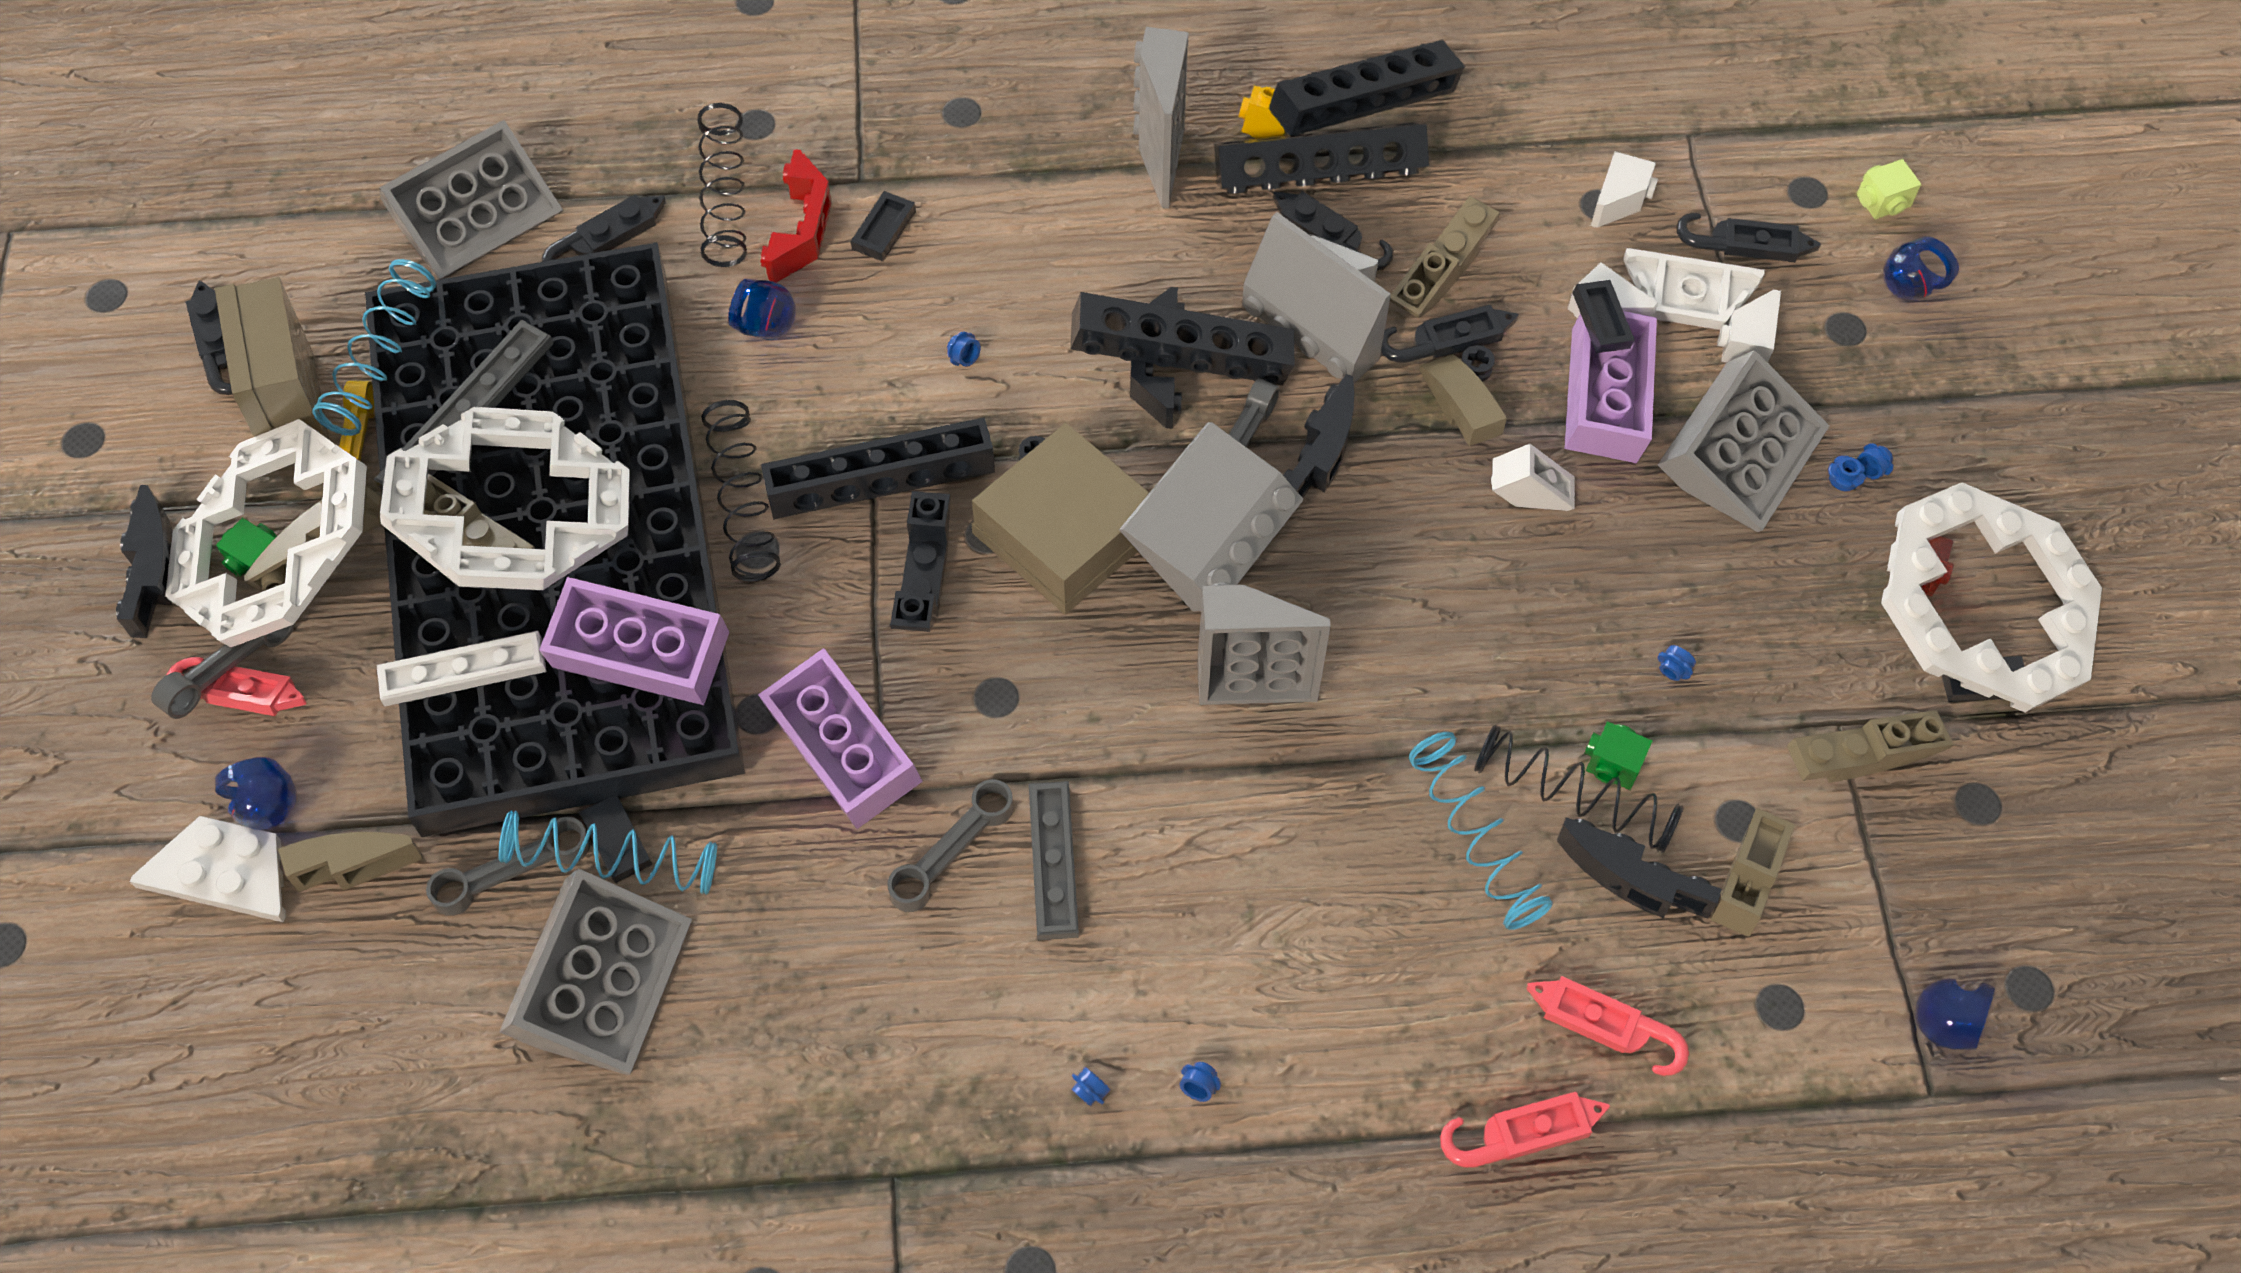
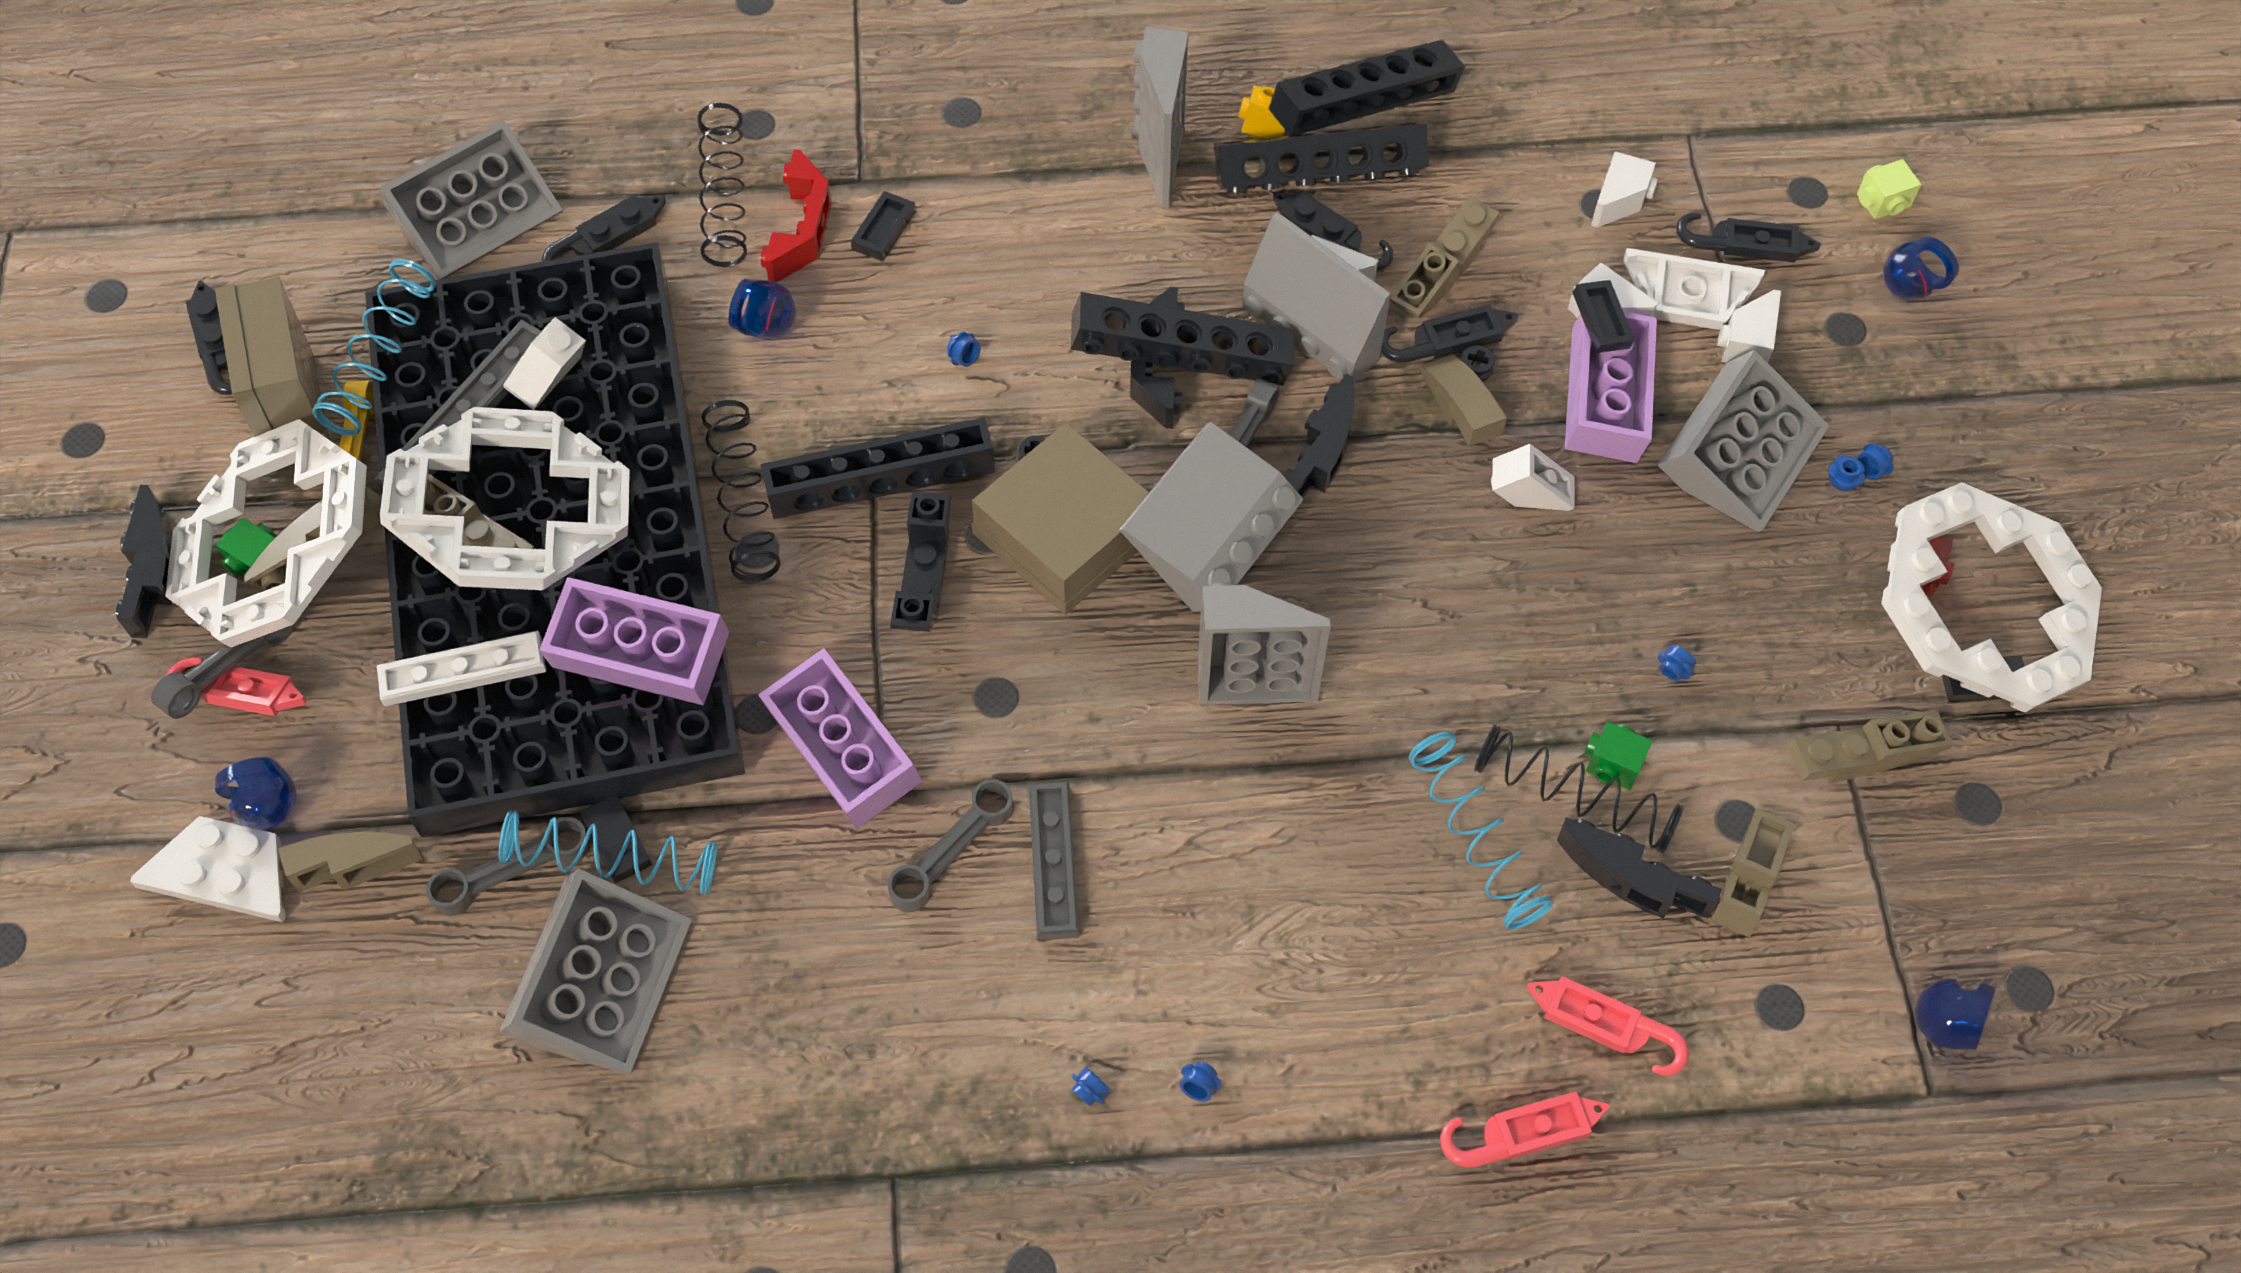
(545, 363): none -> white slope

